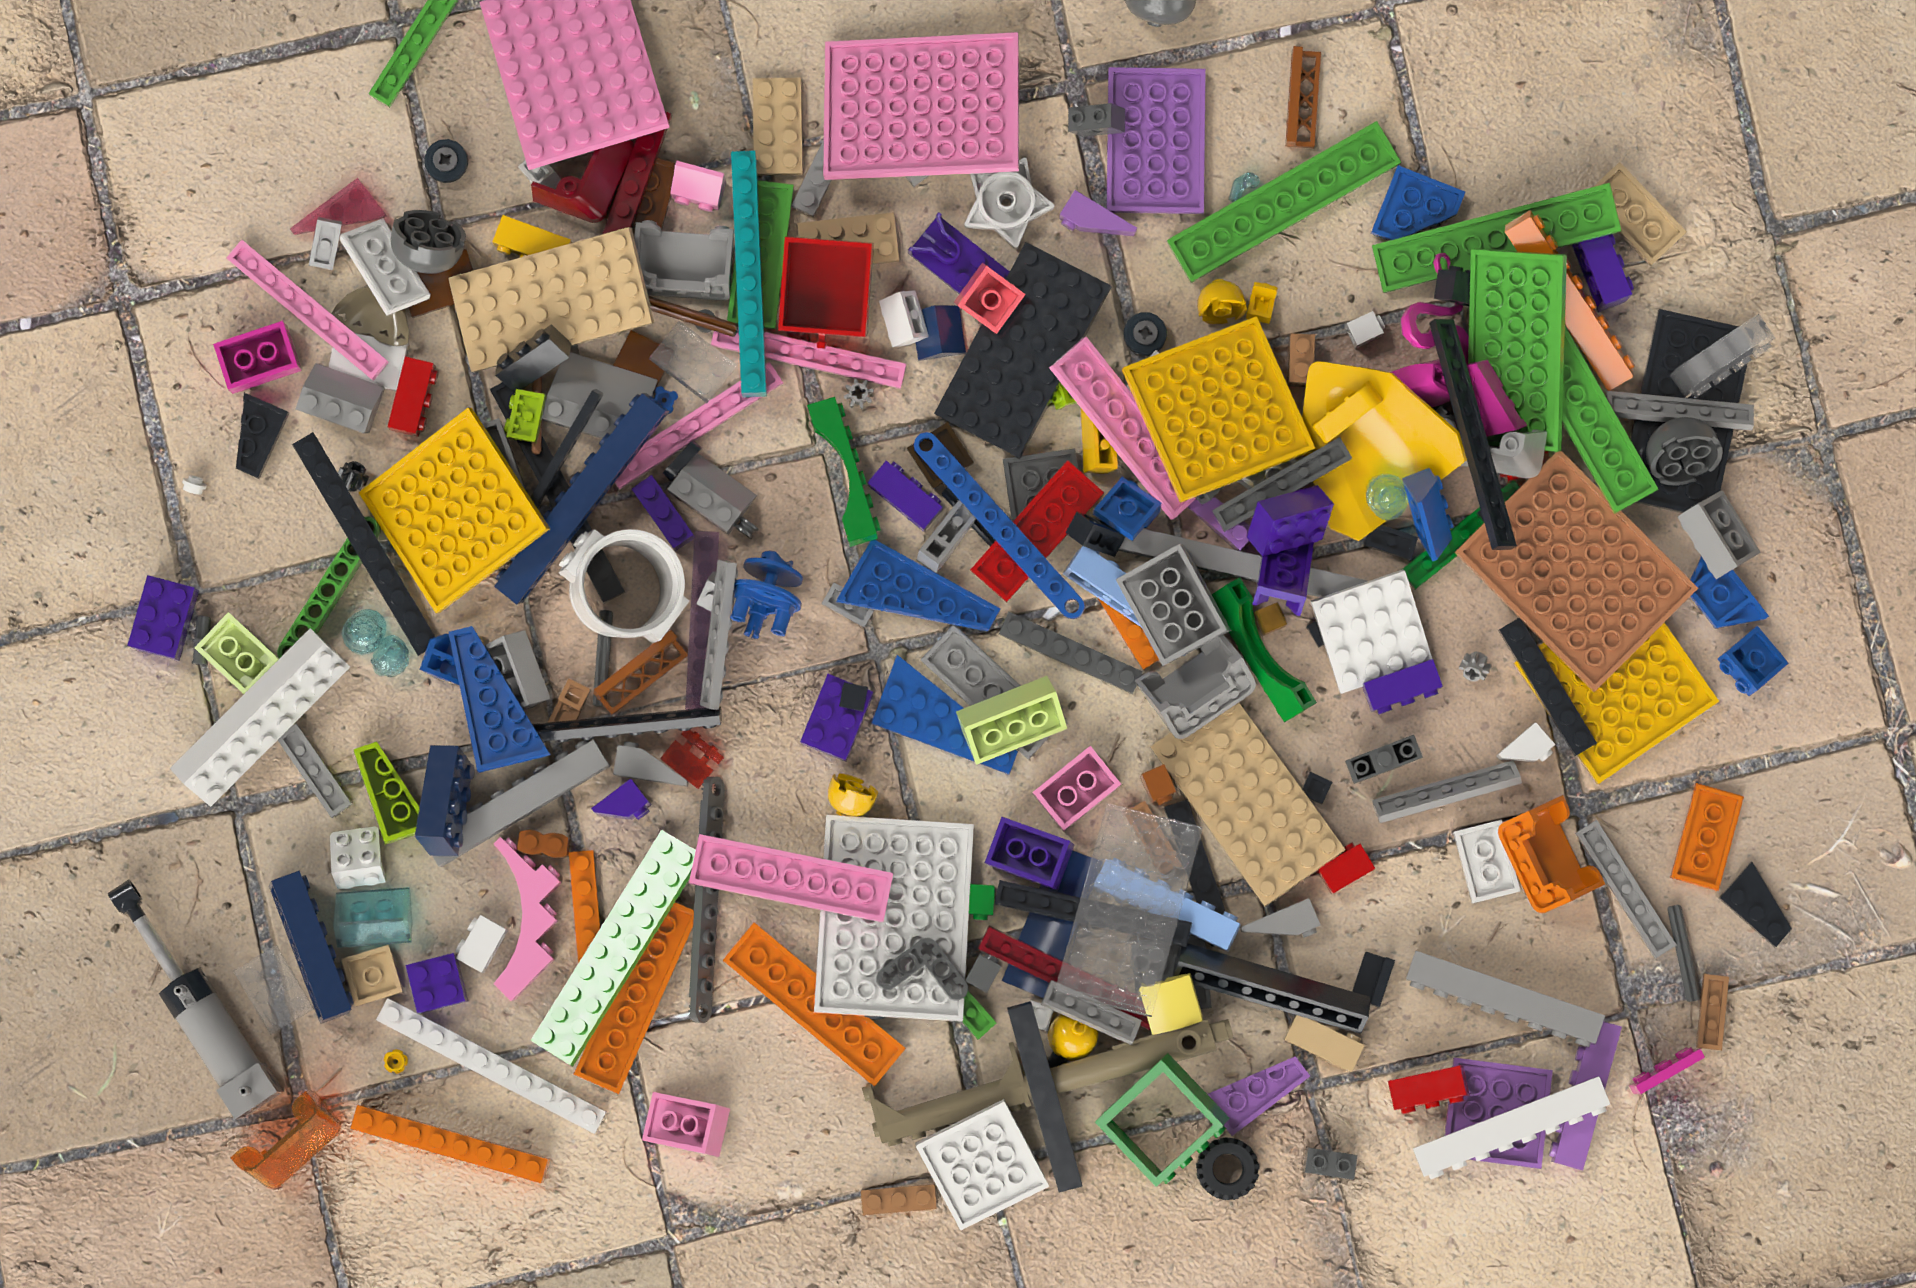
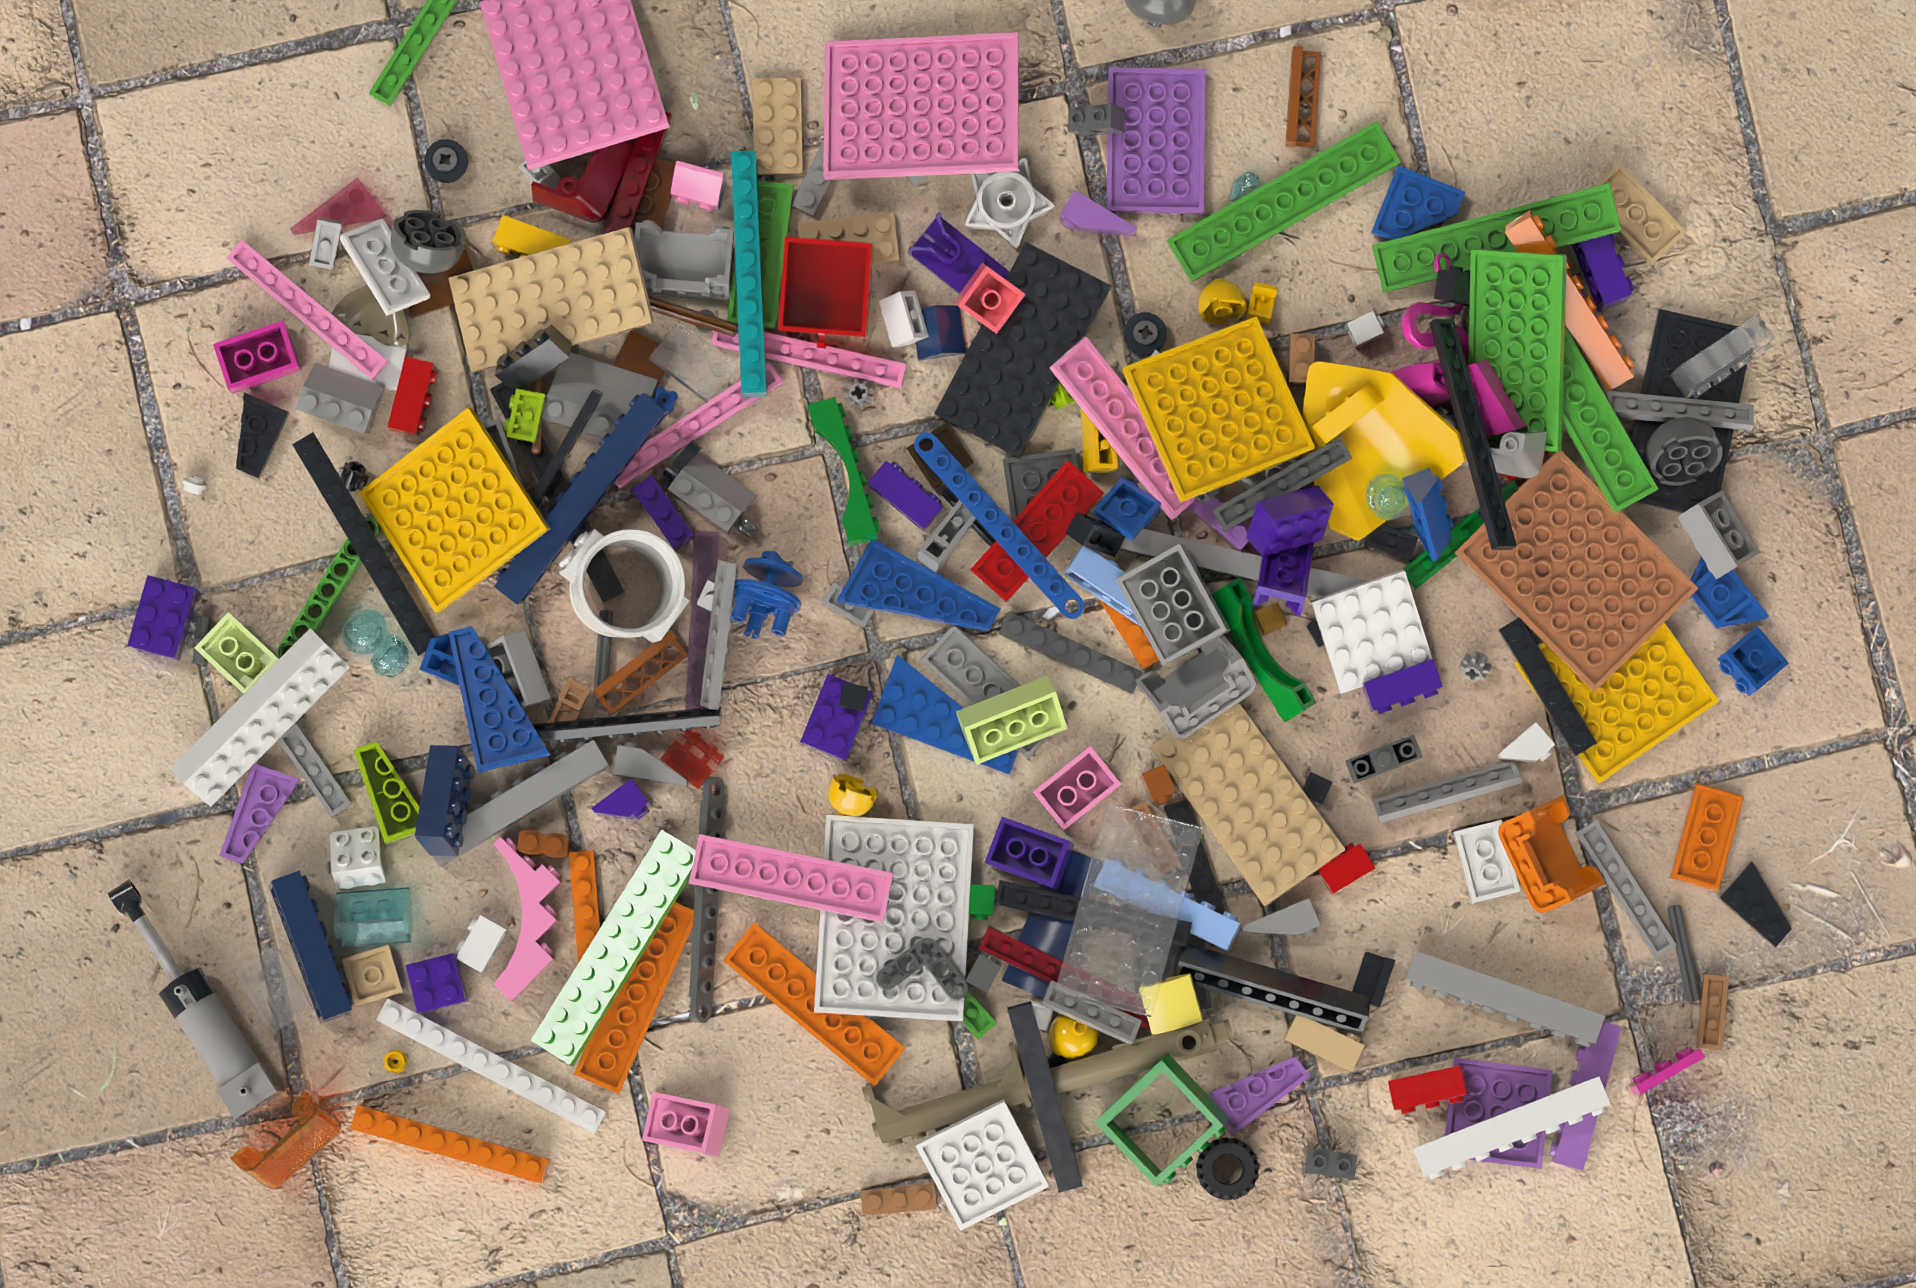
(257, 808): none -> medium lavender wing

